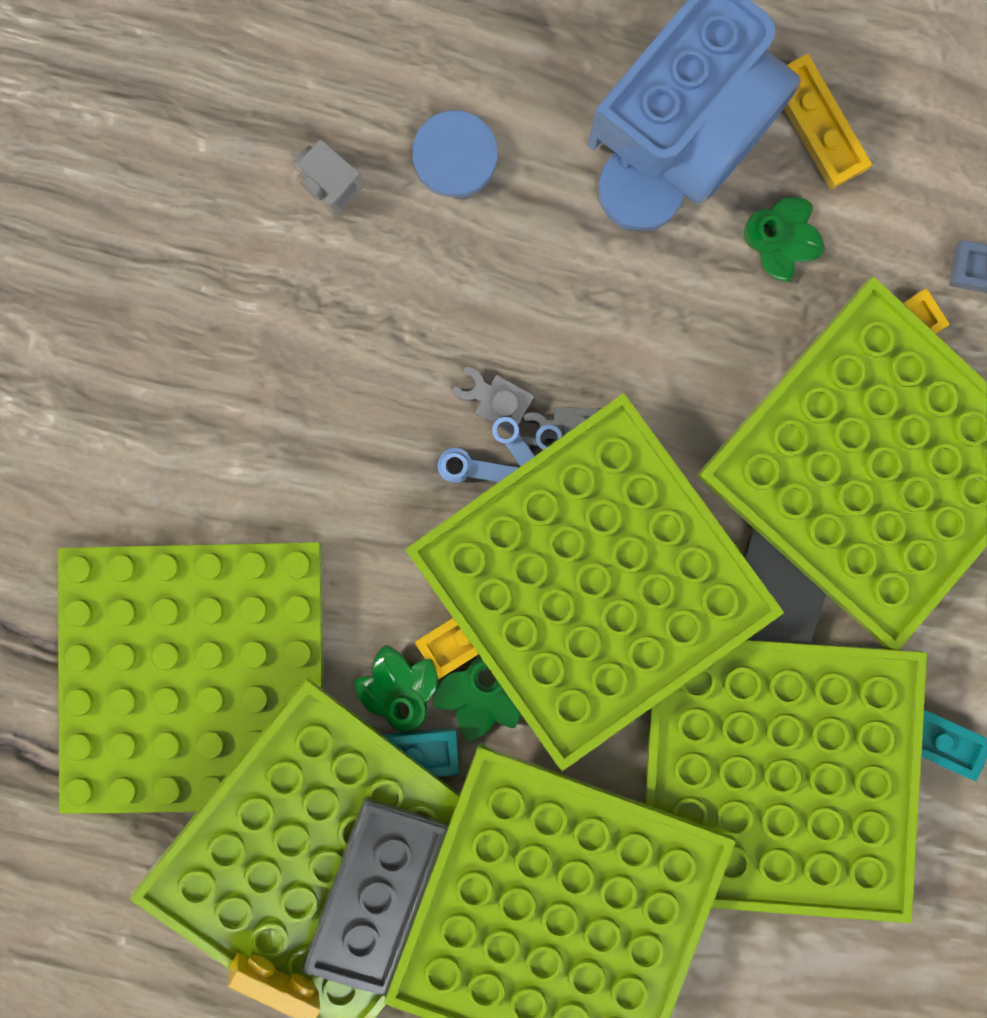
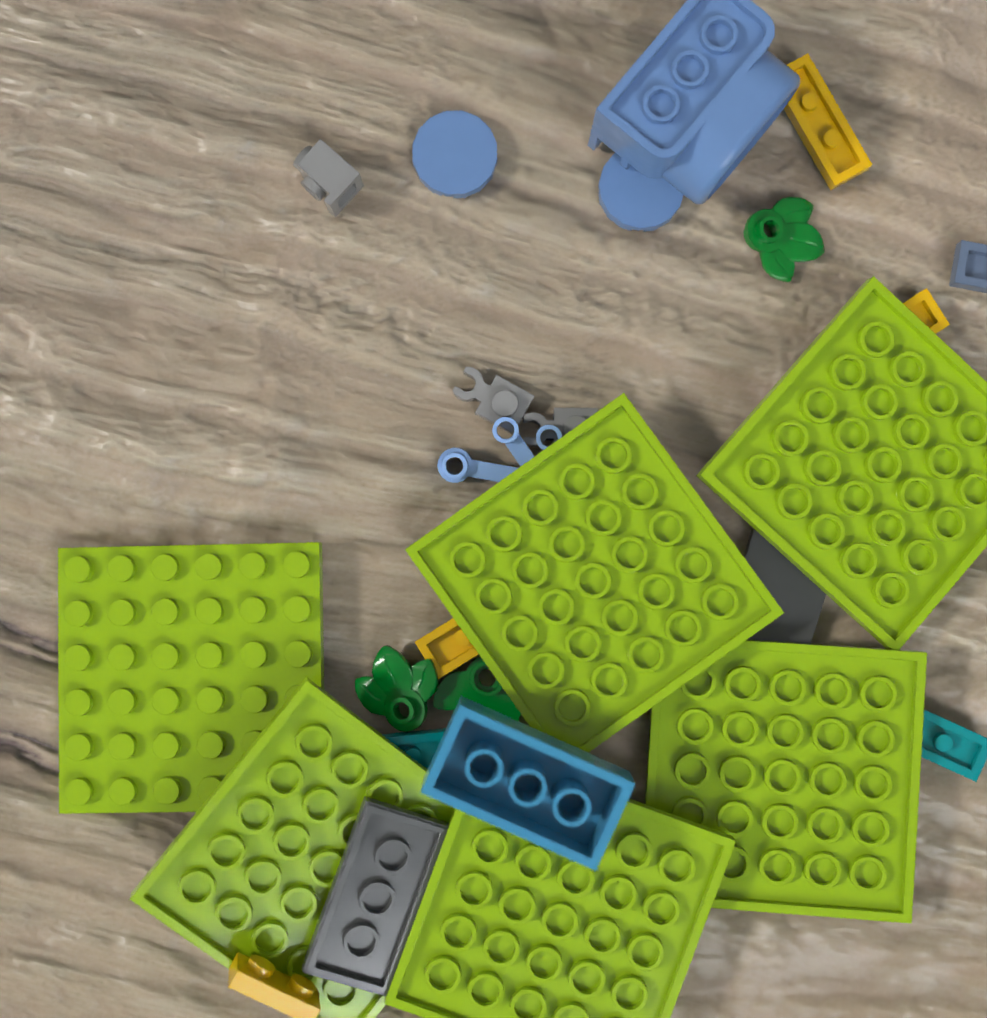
(528, 783): none -> dark azure brick

